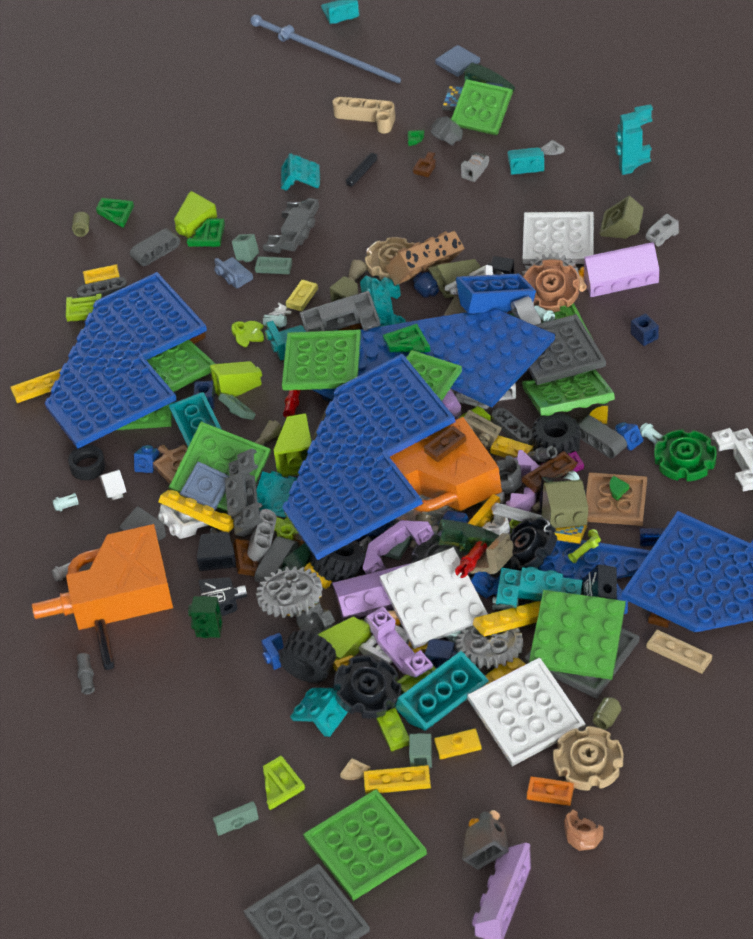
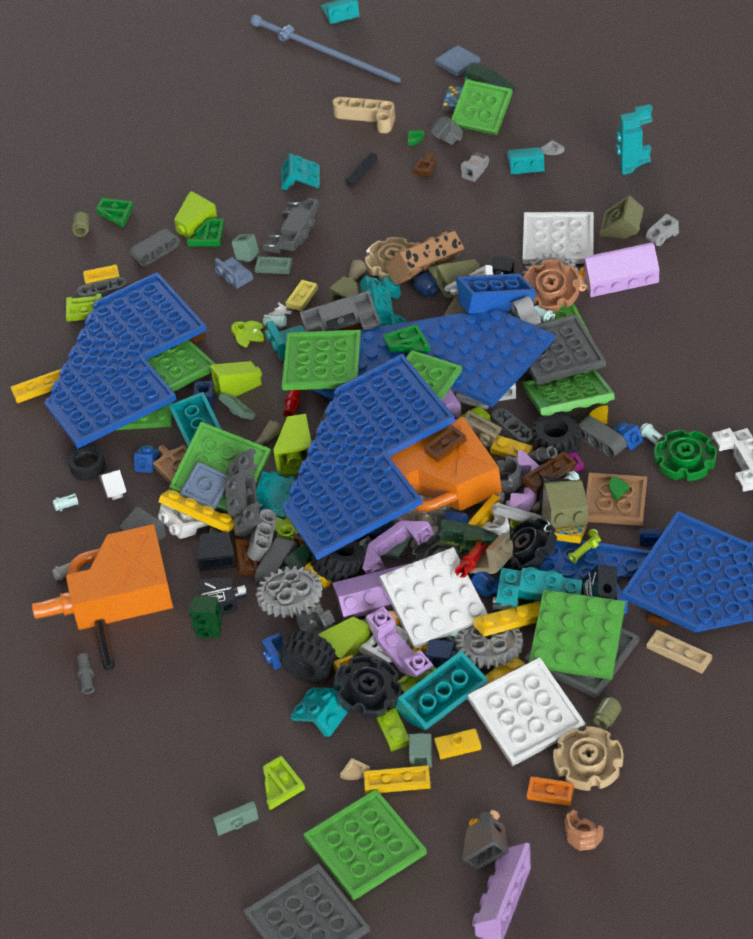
(644, 329): dark blue brick -> none

